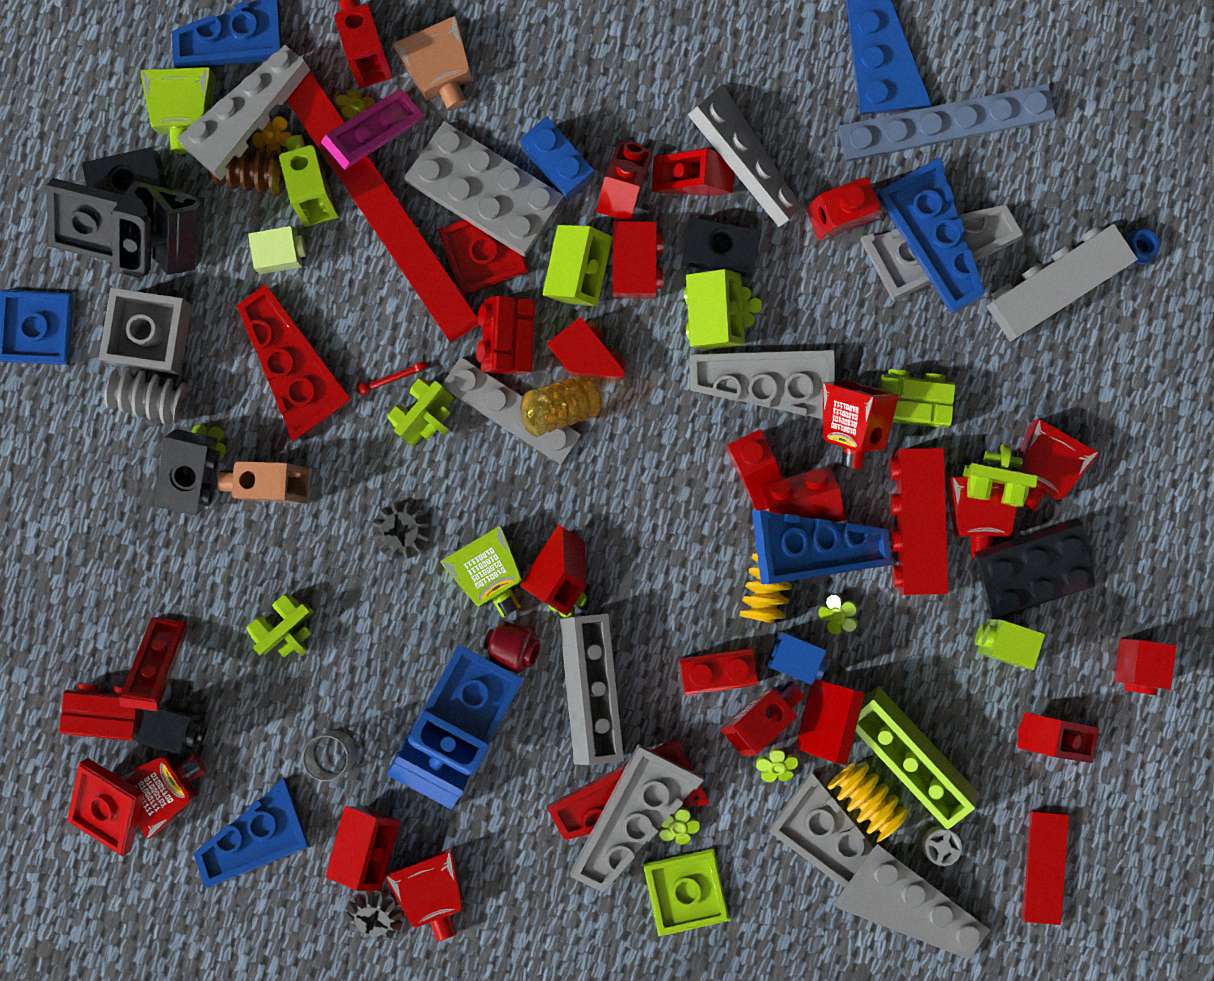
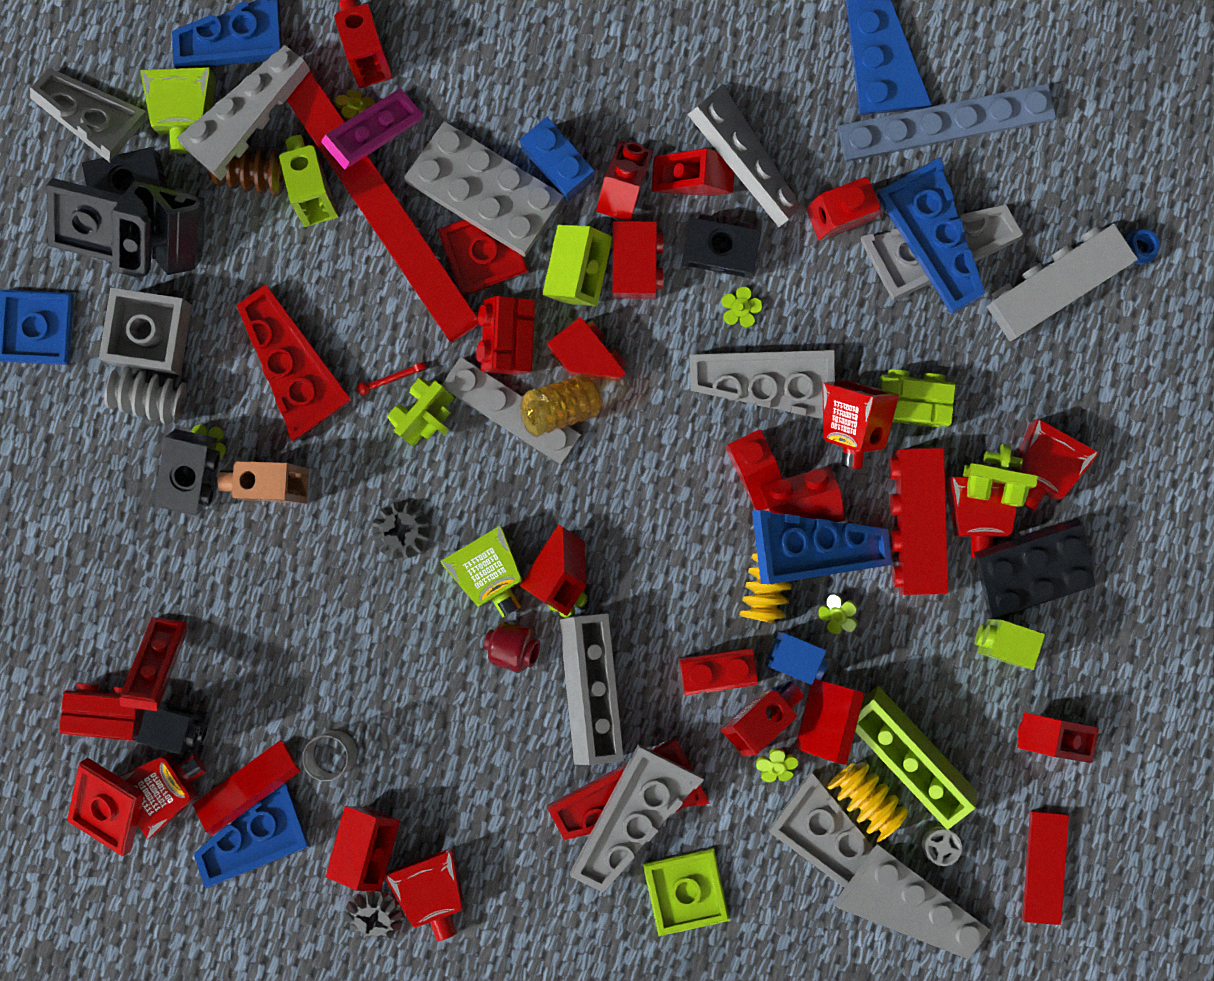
(89, 113): none -> light grey wing
(246, 787): none -> red tile
(268, 637): lime hips -> none
(273, 135): light orange plant -> none
(276, 250): yellowish green brick -> none
(437, 62): nougat torso -> none
(454, 727): blue piece -> none
(679, 827): lime plant -> none
(714, 309): lime brick -> none
(1144, 666): red brick -> none

